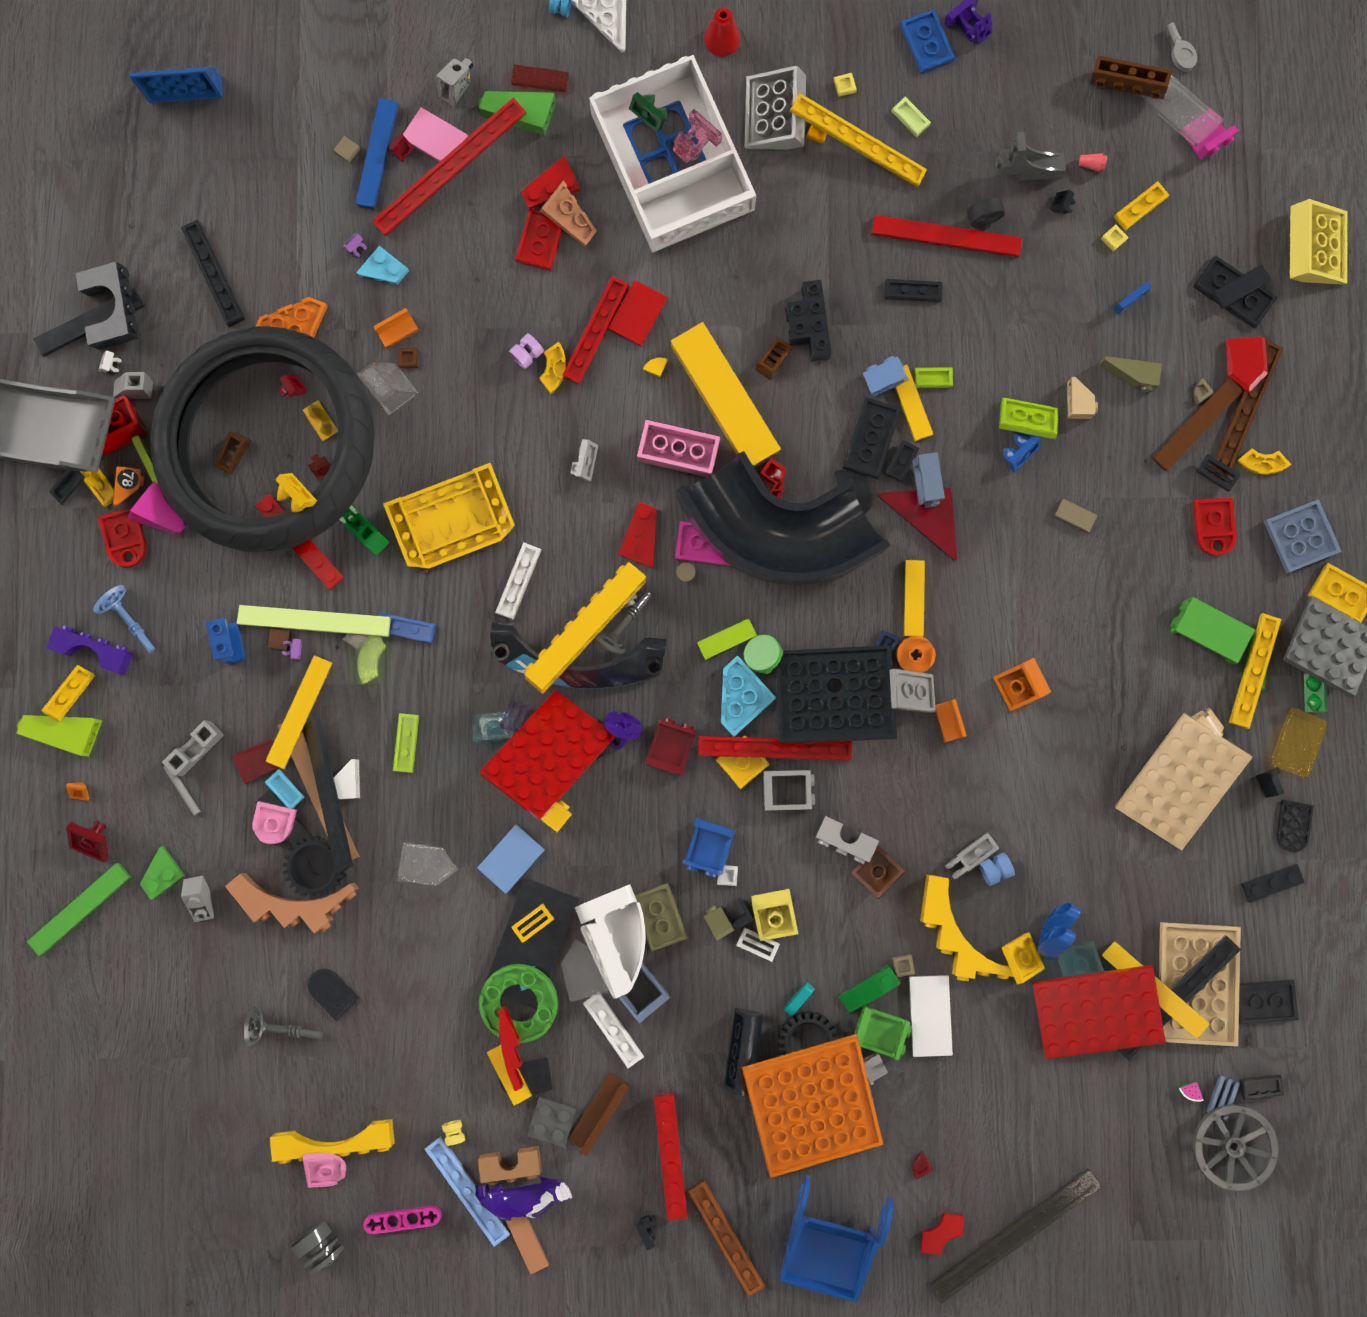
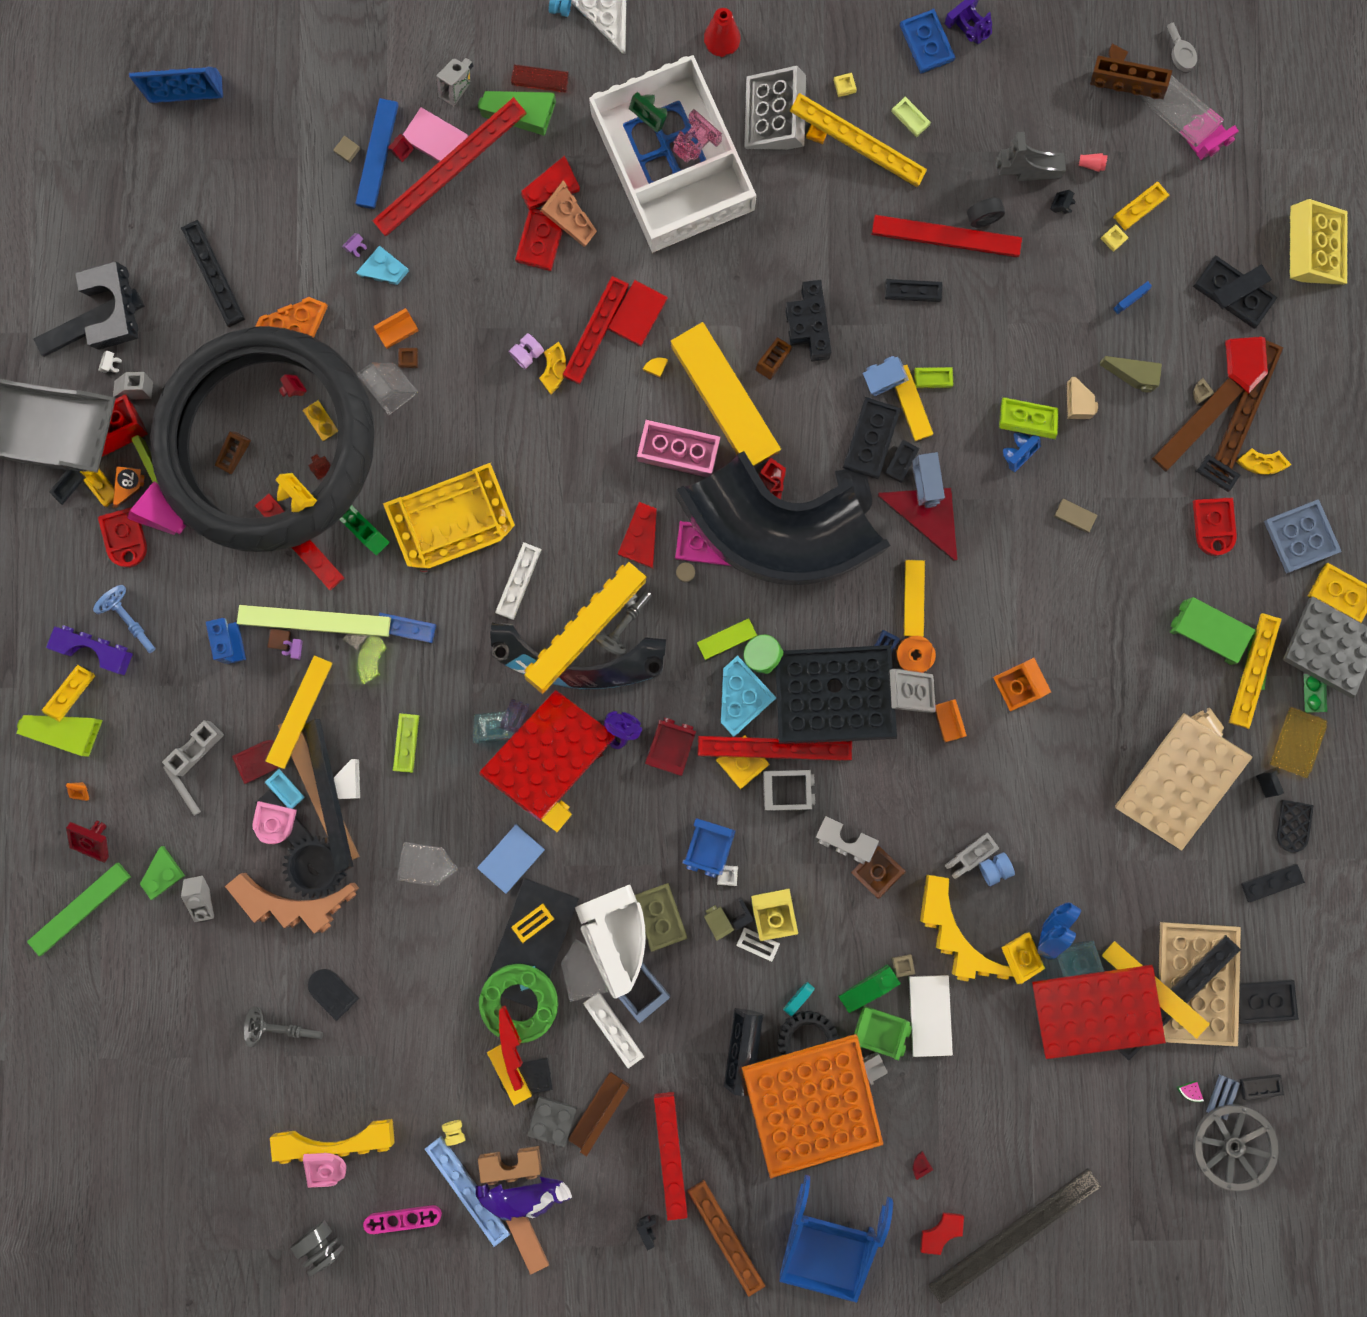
(587, 455): light grey hinge -> none
(1117, 53): none -> reddish brown tile

